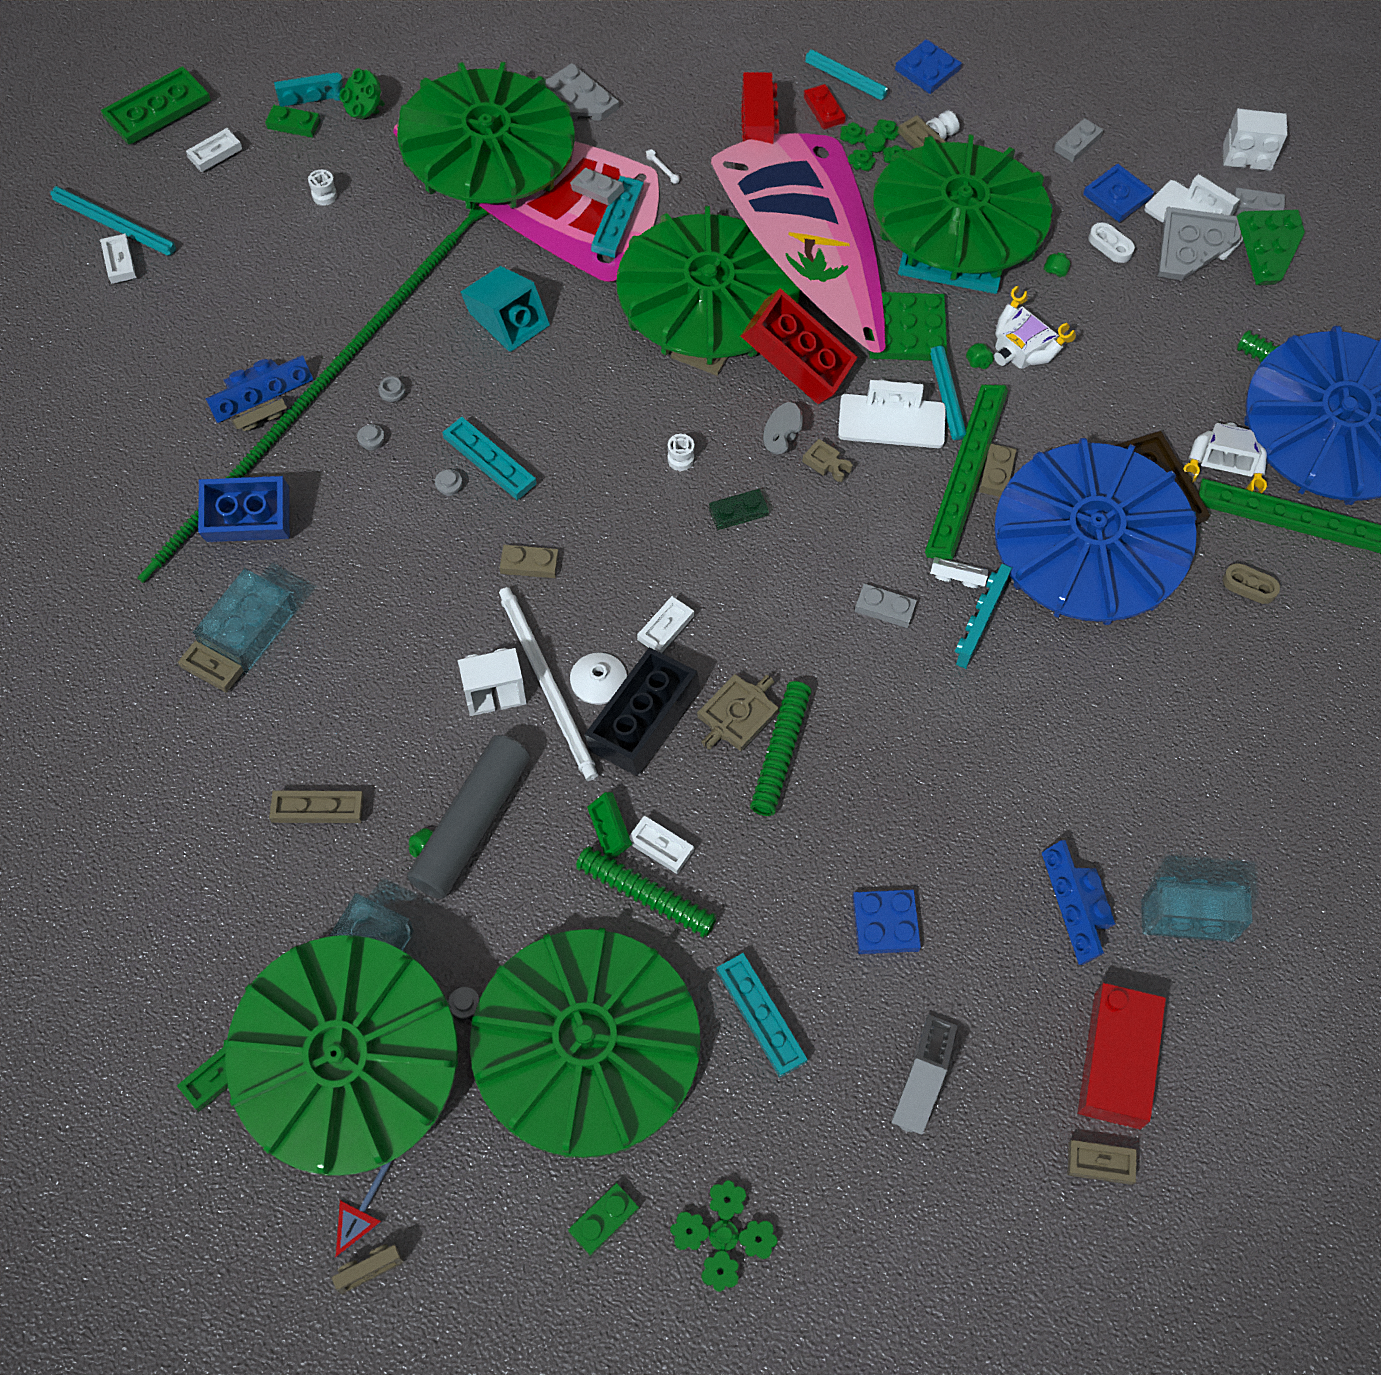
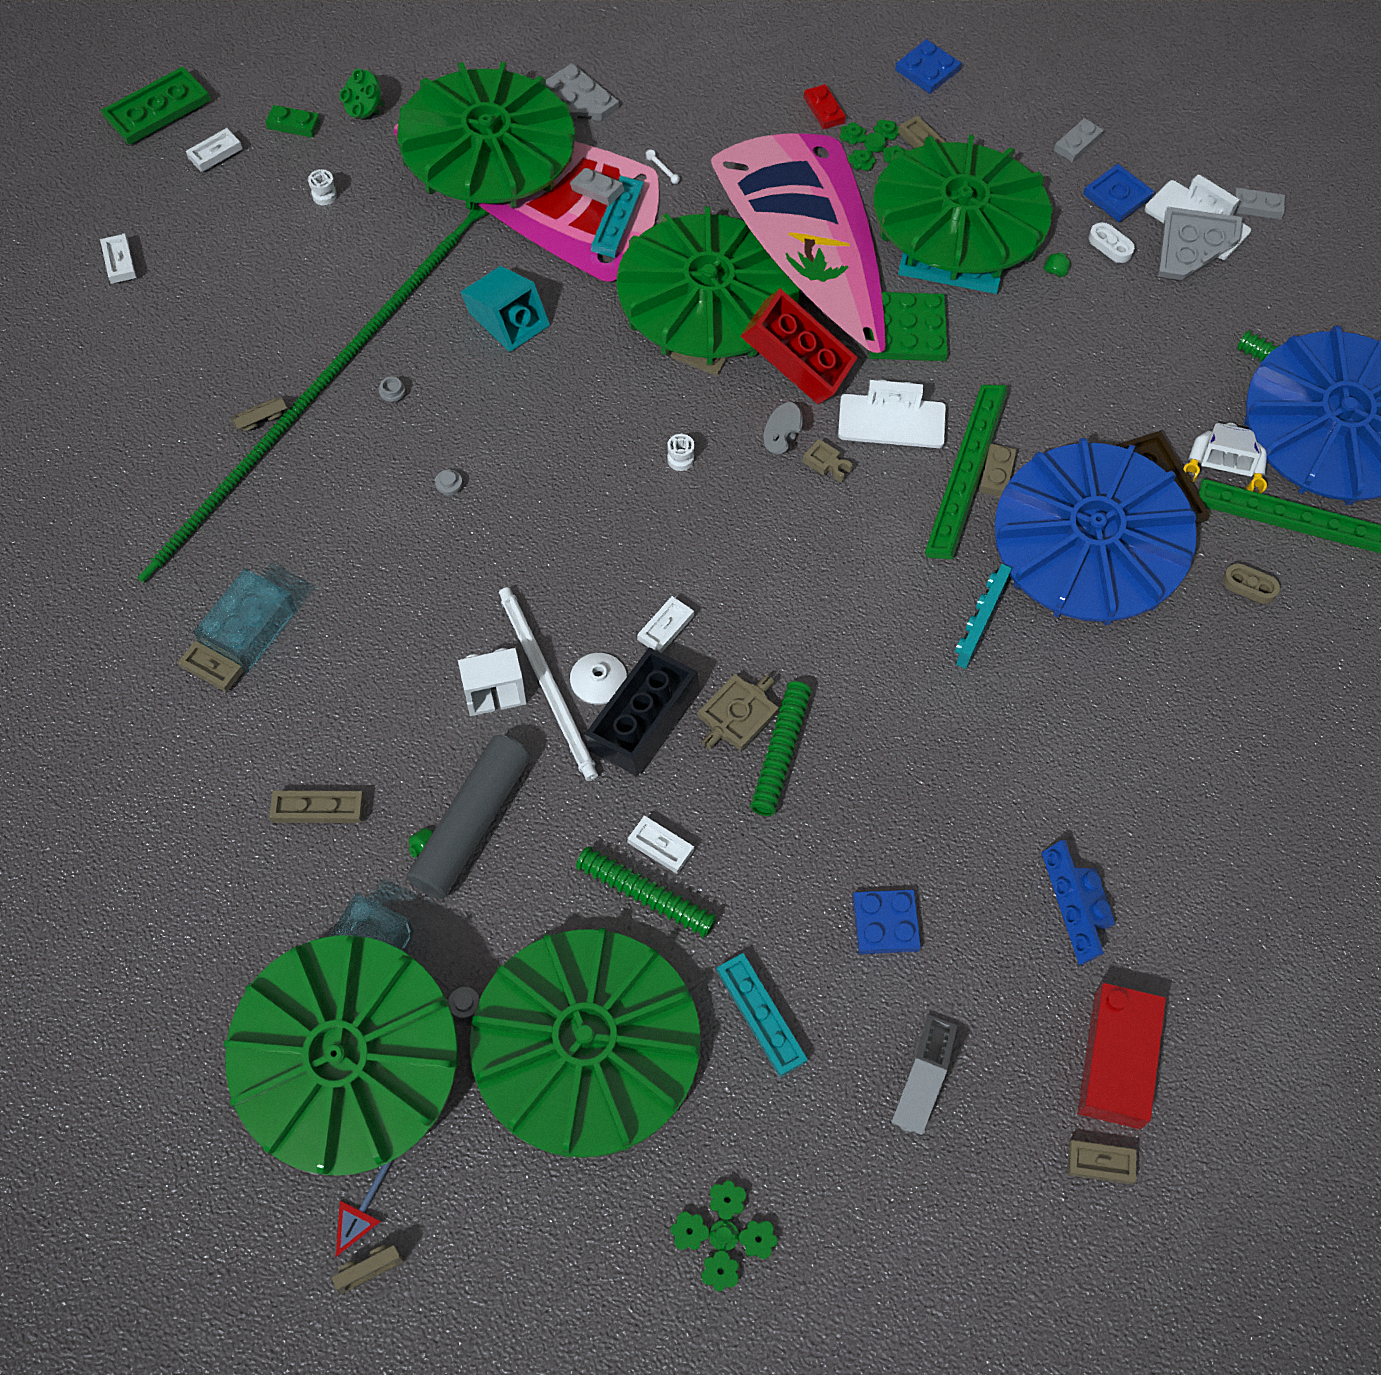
(113, 221): teal axle -> none
(206, 1081): green plate -> none
(244, 509): blue brick -> none
(257, 385): blue bracket -> none
(309, 89): teal plate -> none
(370, 437): light grey plate -> none
(489, 458): teal plate -> none
(529, 561): dark tan plate -> none
(603, 1219): green plate -> none
(609, 825): green plate -> none
(738, 509): clear green plate -> none
(758, 107): red brick -> none
(846, 74): teal axle -> none
(885, 605): light grey plate -> none
(945, 124): white wheel -> none
(948, 393): teal axle -> none
(969, 575): white plate -> none
(980, 356): green piece -> none
(1025, 338): white torso -> none
(1196, 909): clear light blue brick -> none
(1254, 139): white piece -> none
(1270, 242): green plate -> none

